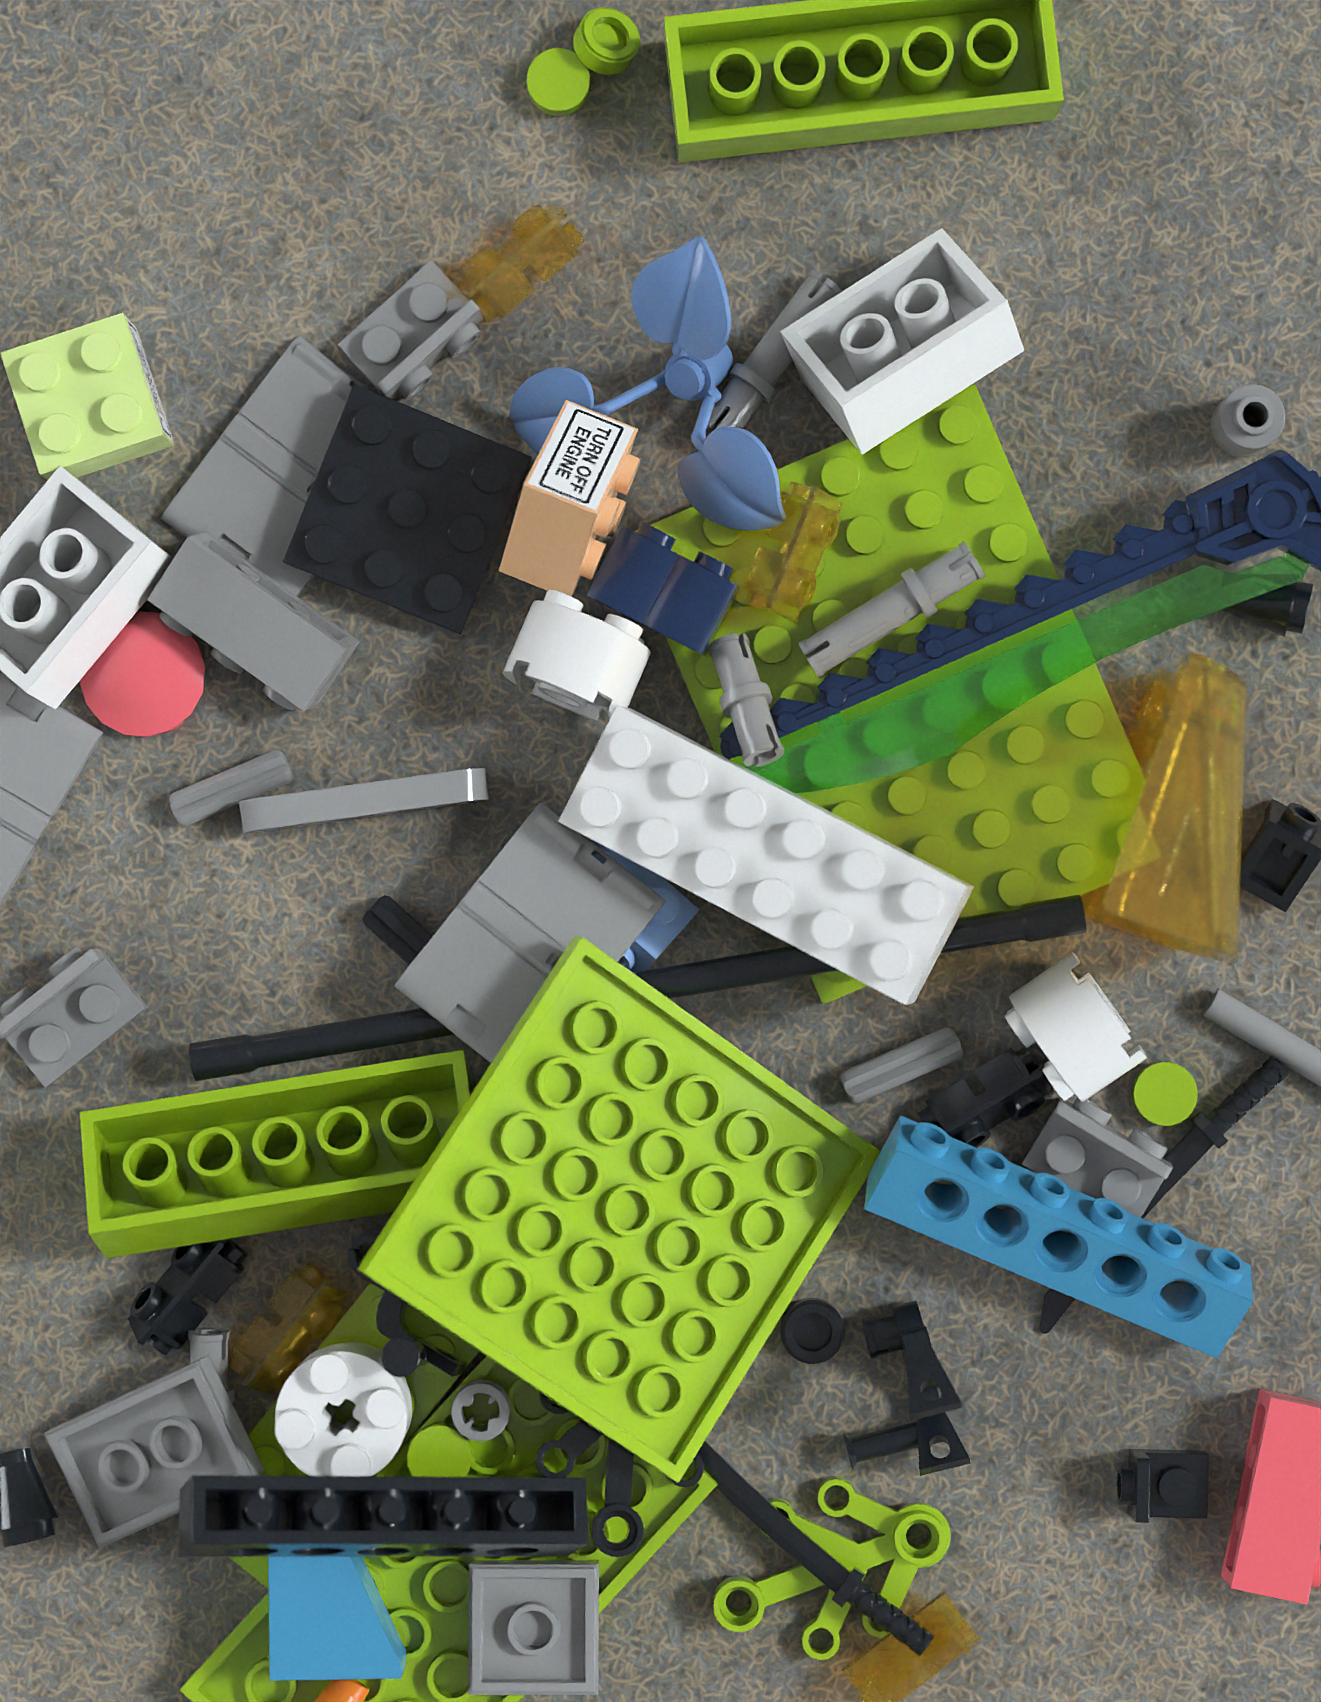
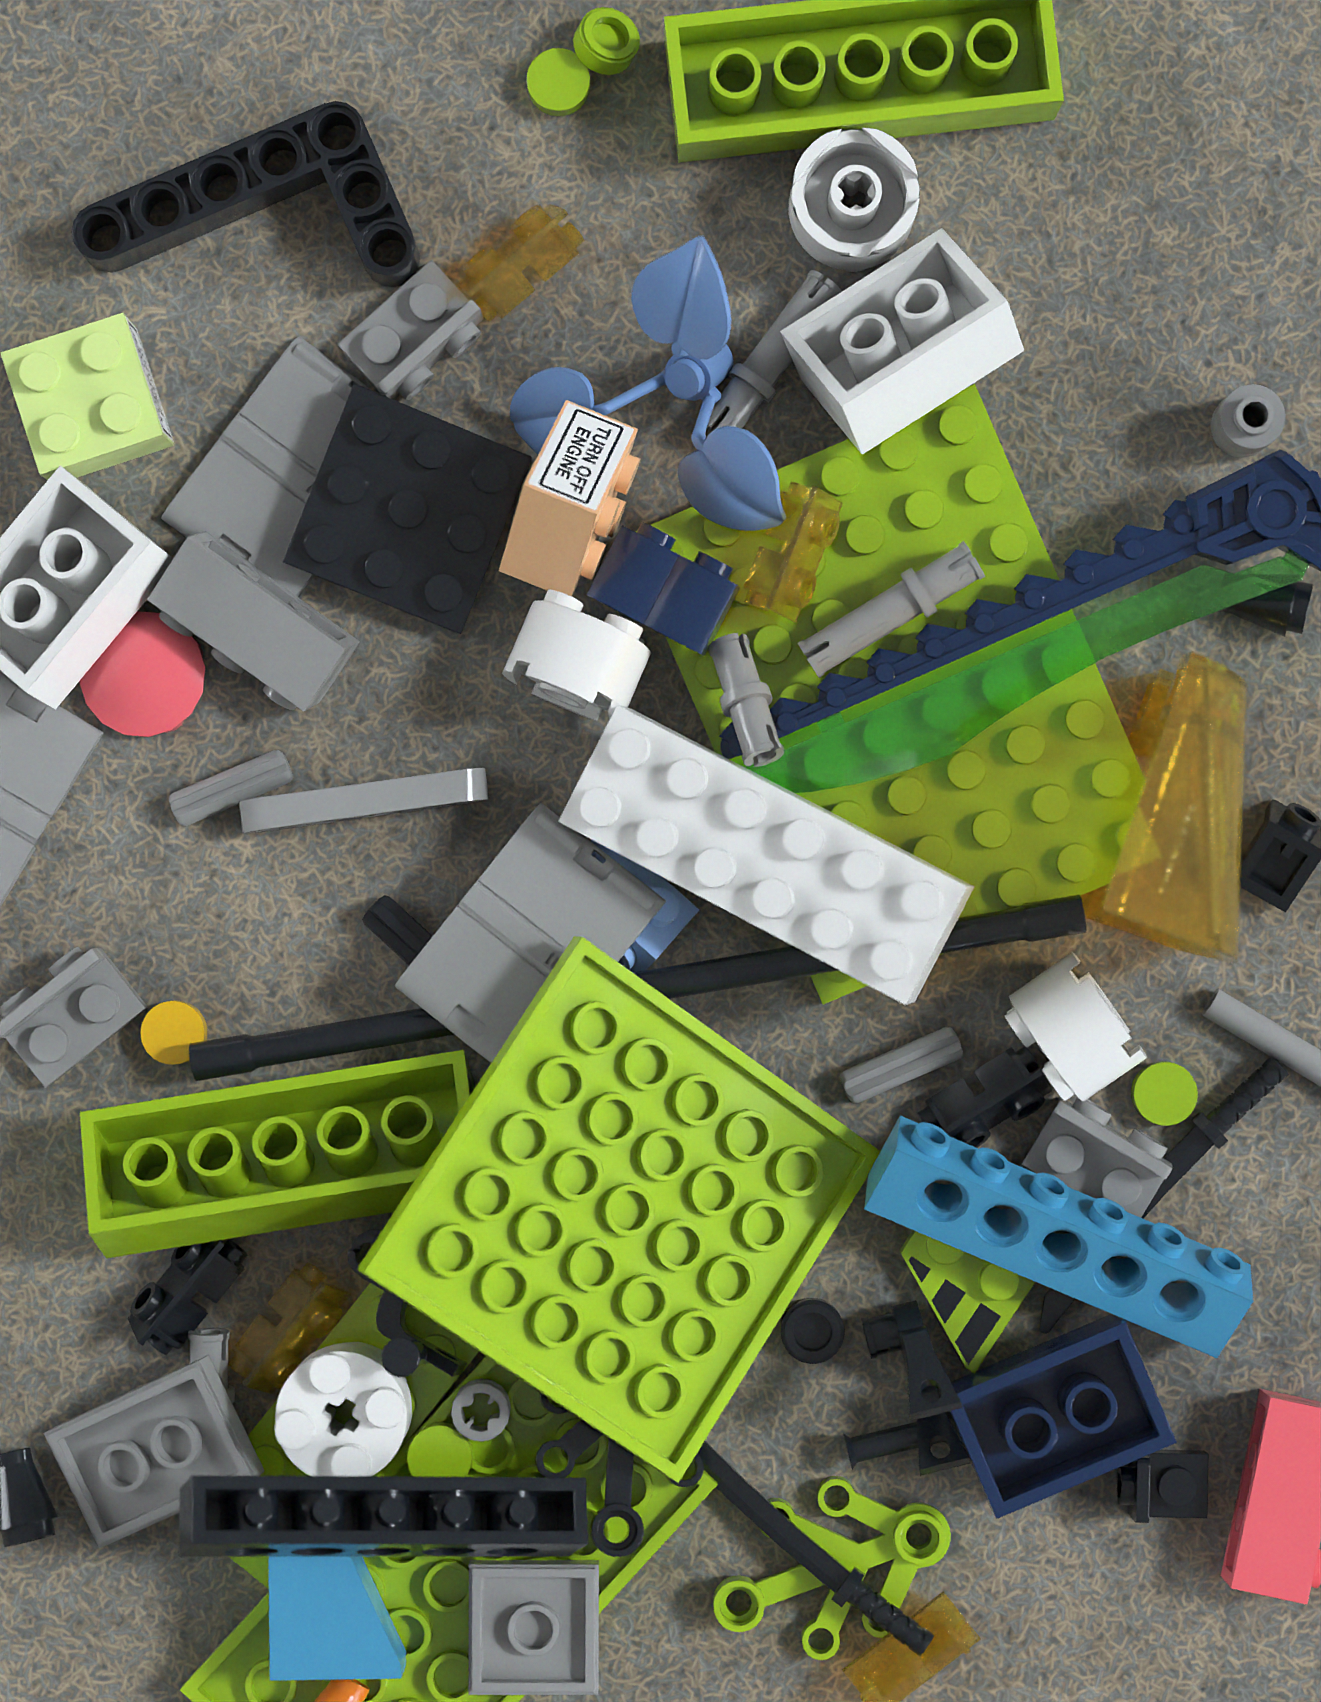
(171, 1029): none -> yellow tile
(256, 191): none -> black beam
(848, 164): none -> white brick
(966, 1294): none -> lime wing
(1059, 1415): none -> dark blue brick

